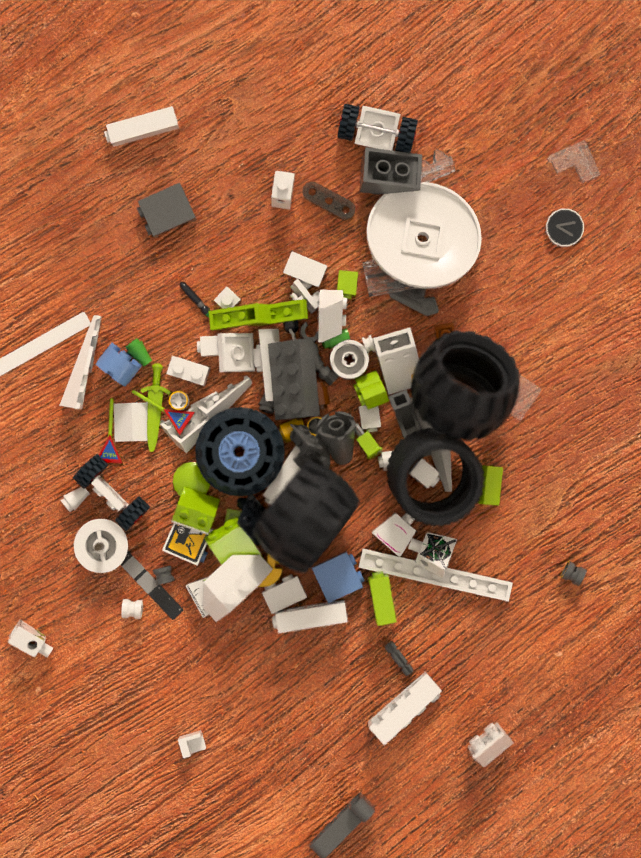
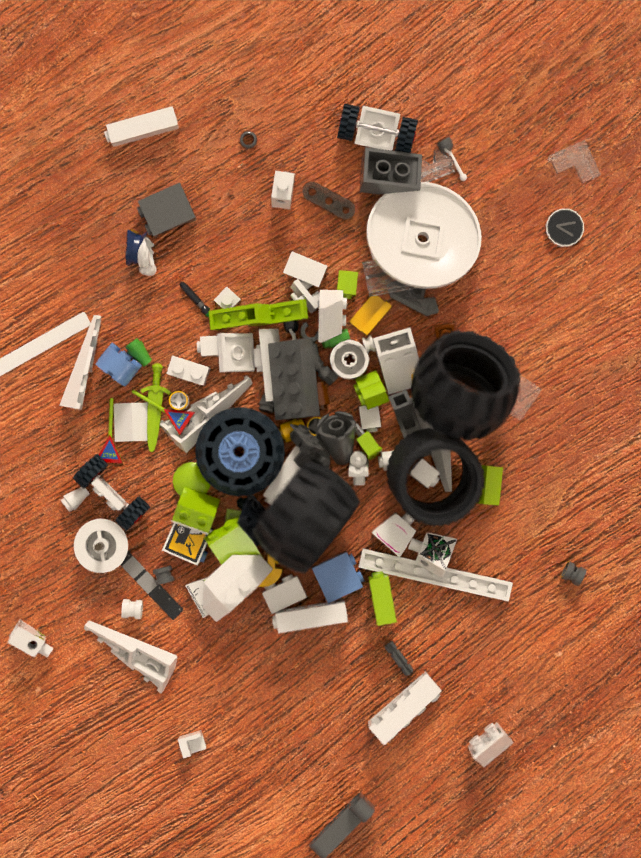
(140, 252): none -> piece
(148, 660): none -> white wedge
(248, 133): none -> dark grey piece
(358, 467): none -> white hips
(370, 314): none -> yellow panel
(446, 146): none -> hinge

